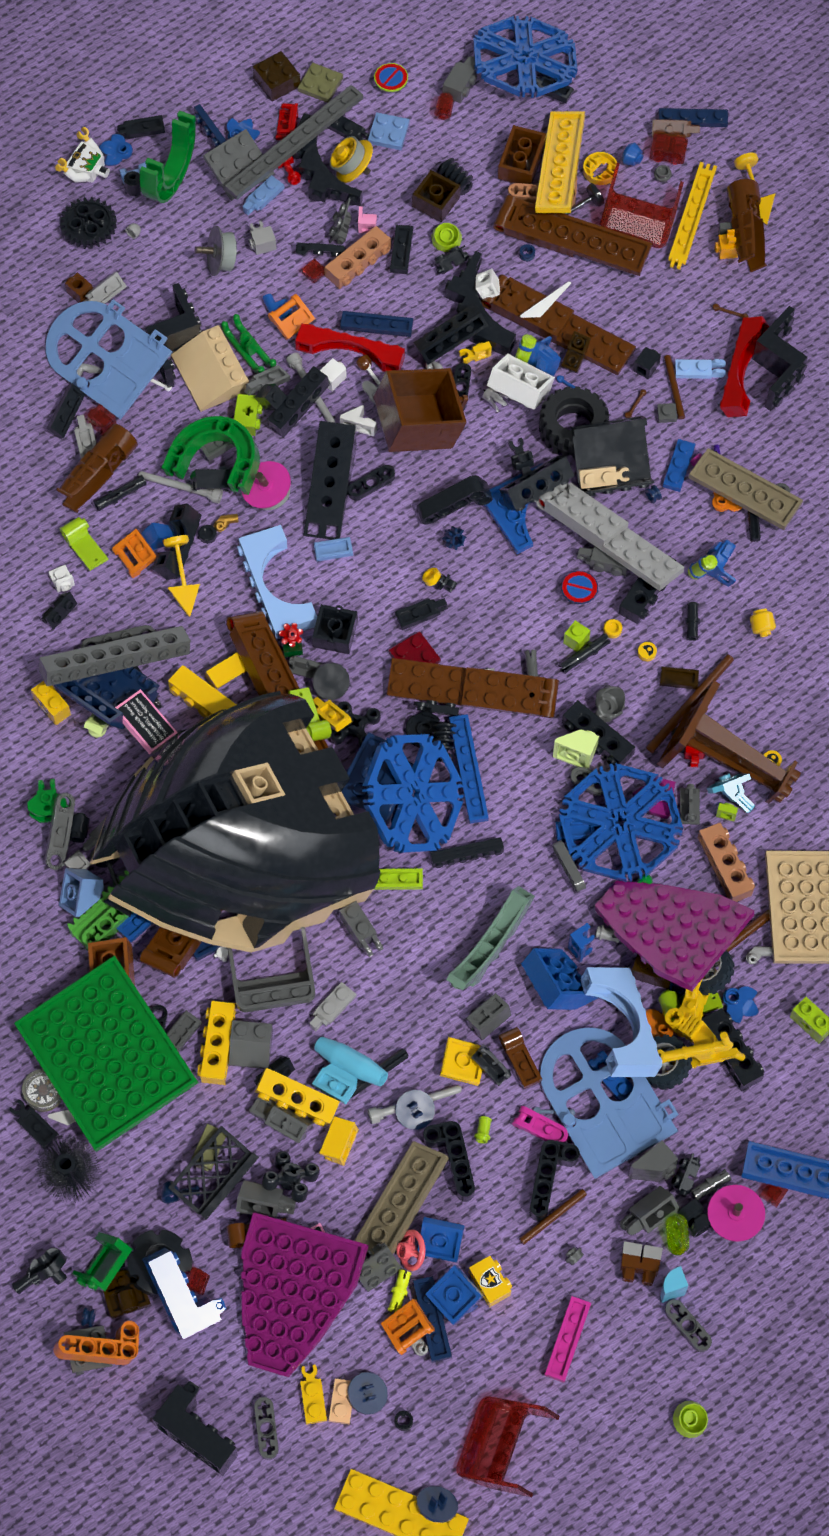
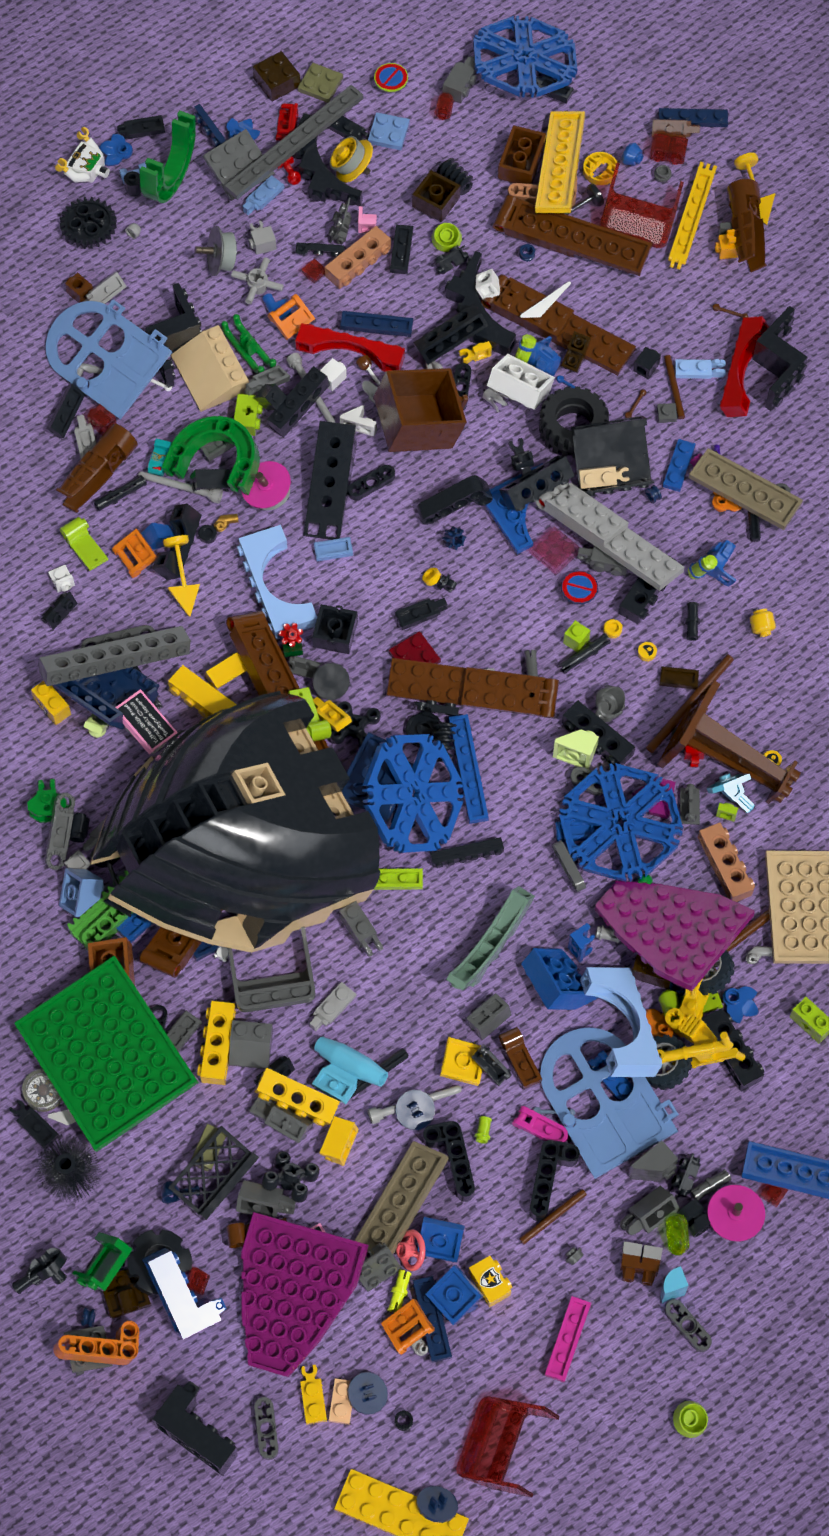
(158, 456): none -> teal leg
(257, 281): none -> light grey bar
(554, 550): none -> clear pink plate

